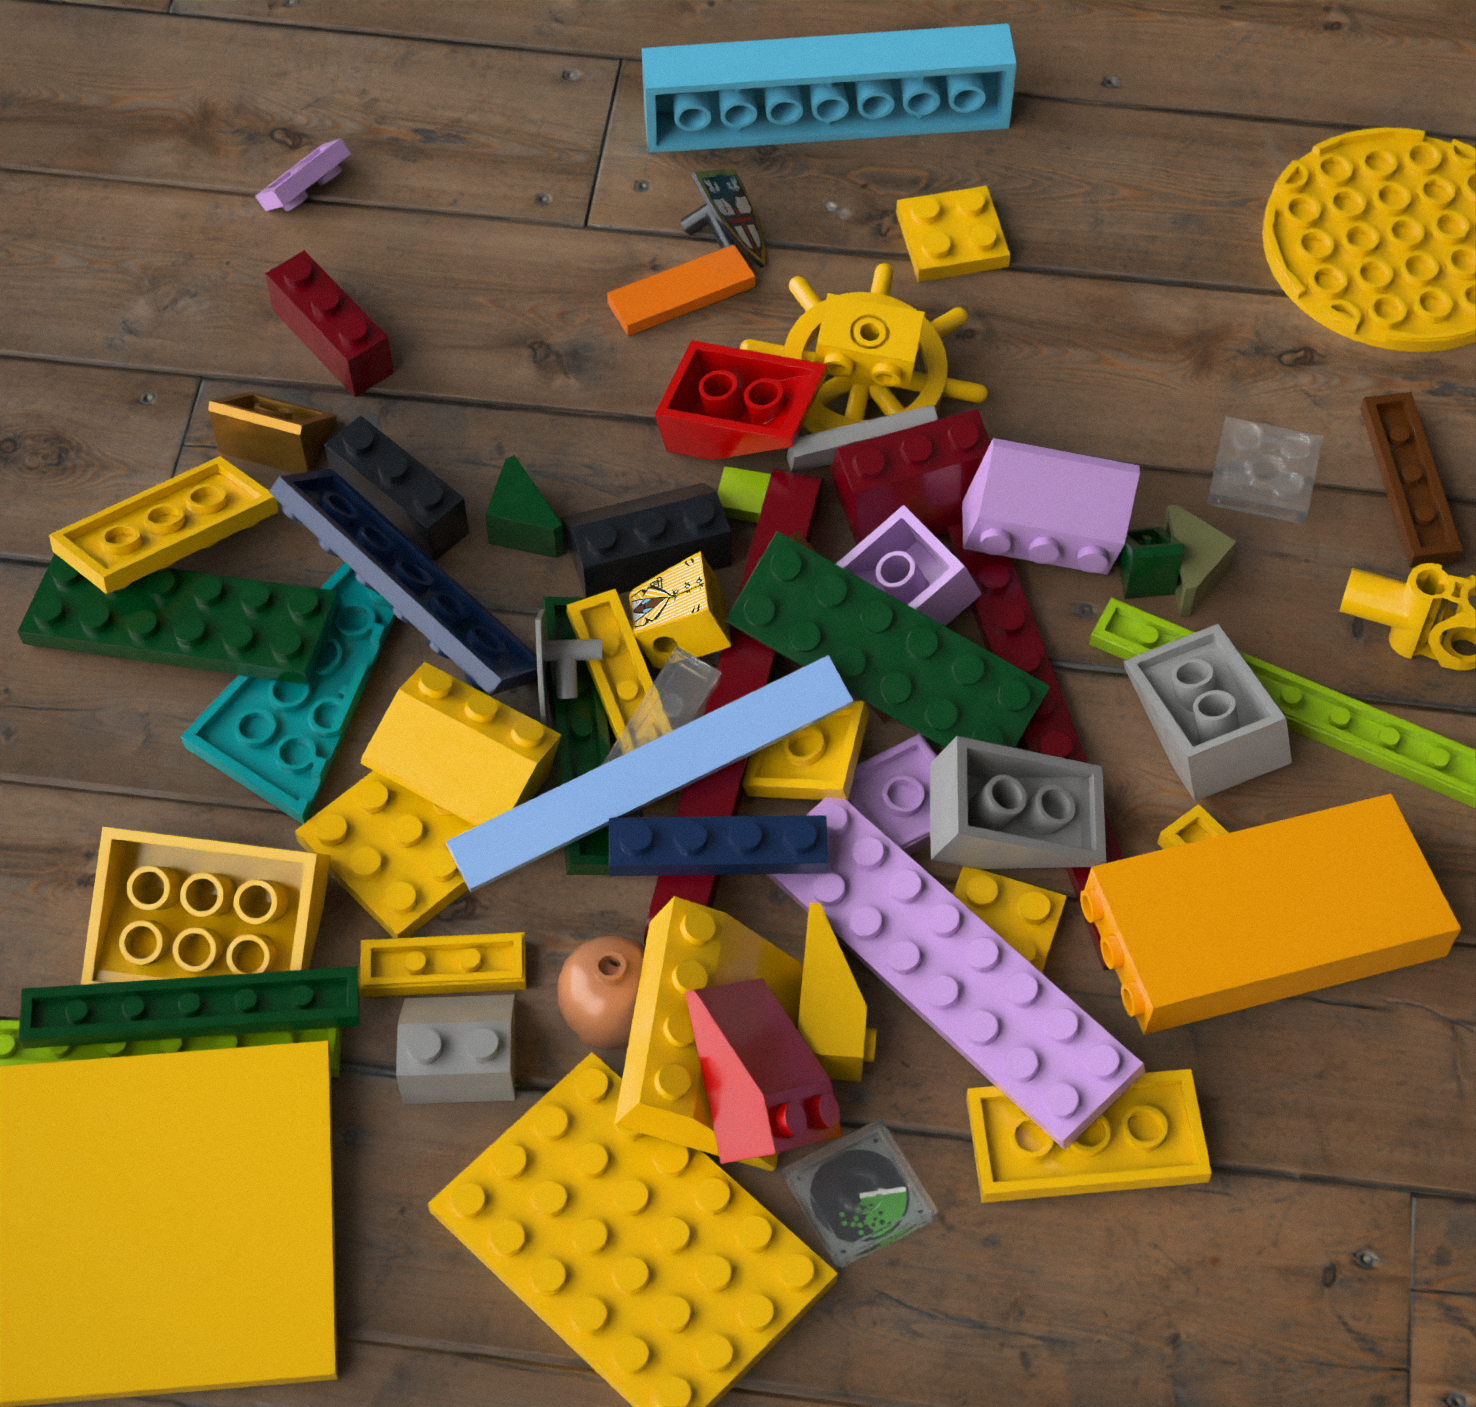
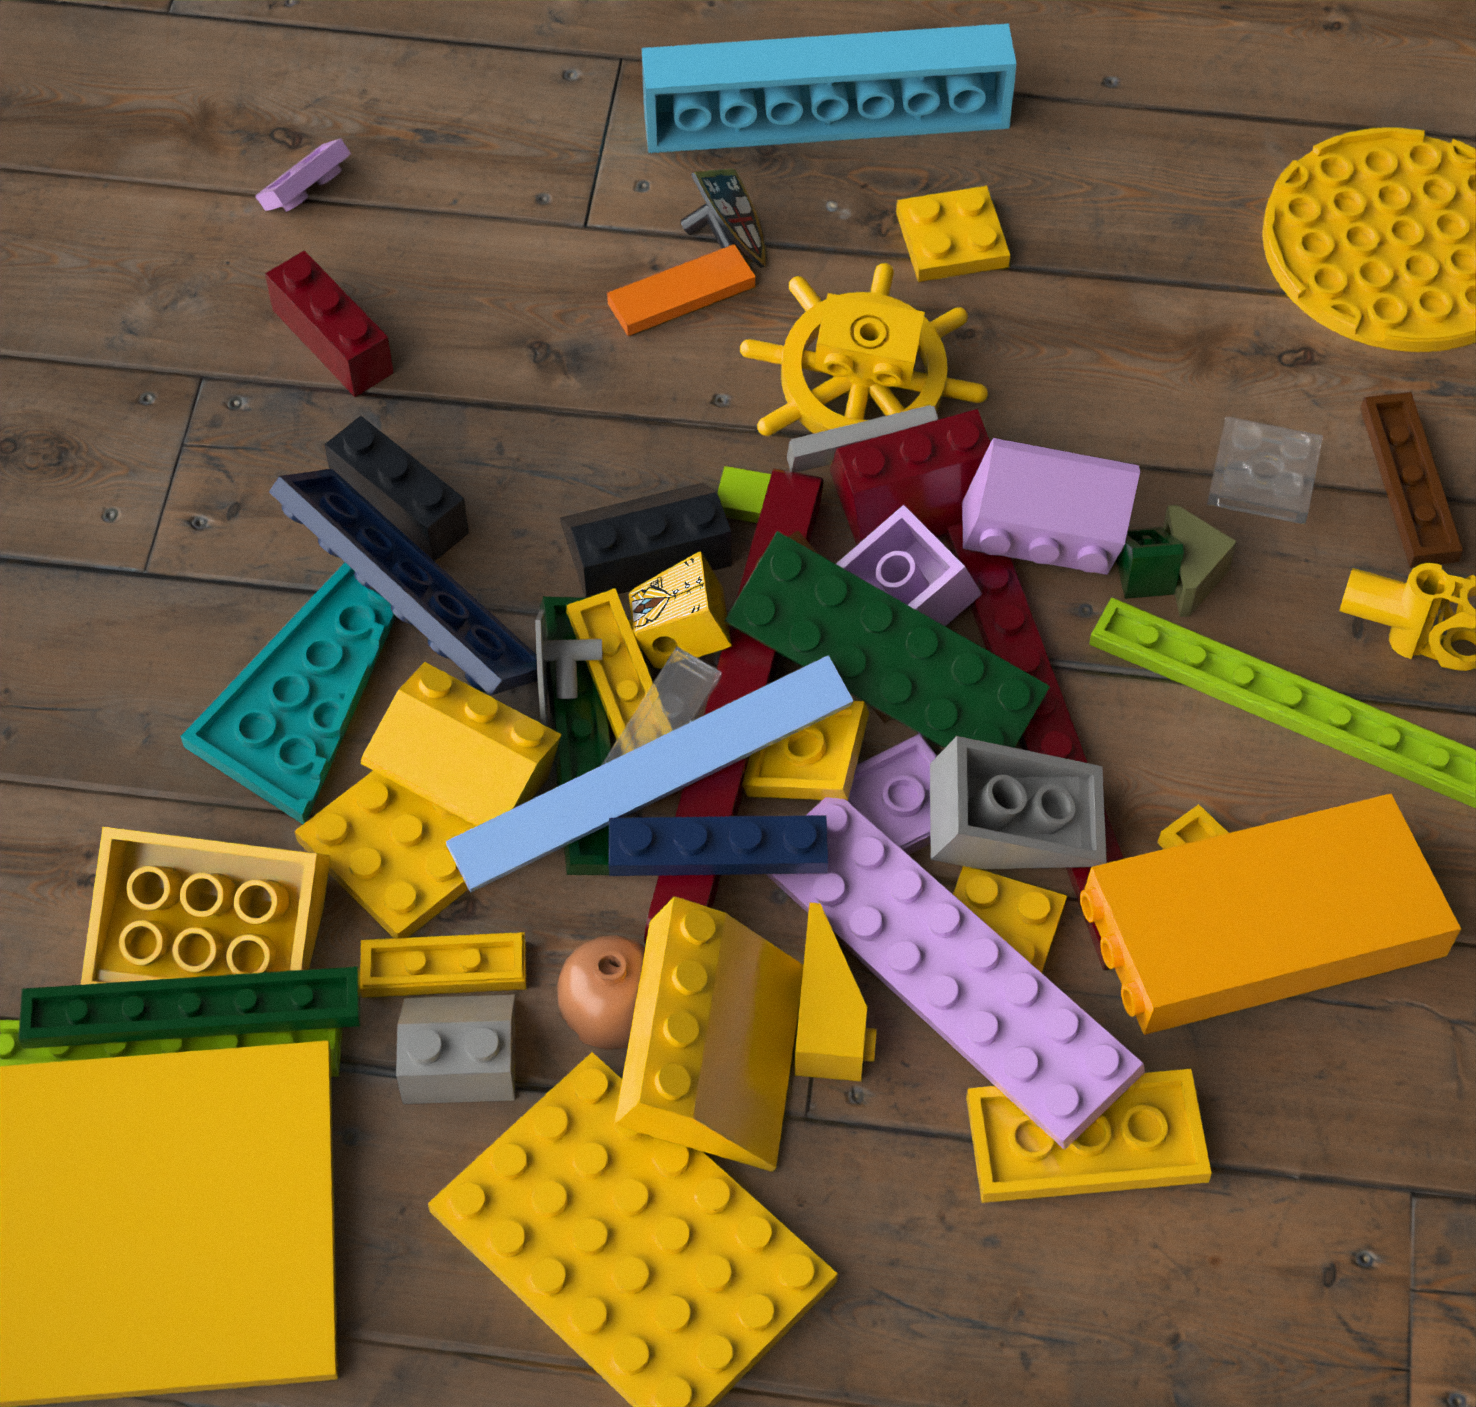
(163, 524): yellow plate -> none
(186, 621): dark green plate -> none
(270, 431): pearl gold slope -> none
(521, 516): dark green slope -> none
(736, 401): red slope -> none
(759, 1073): red slope -> none
(859, 1194): clear tile -> none
(1210, 712): light grey slope -> none

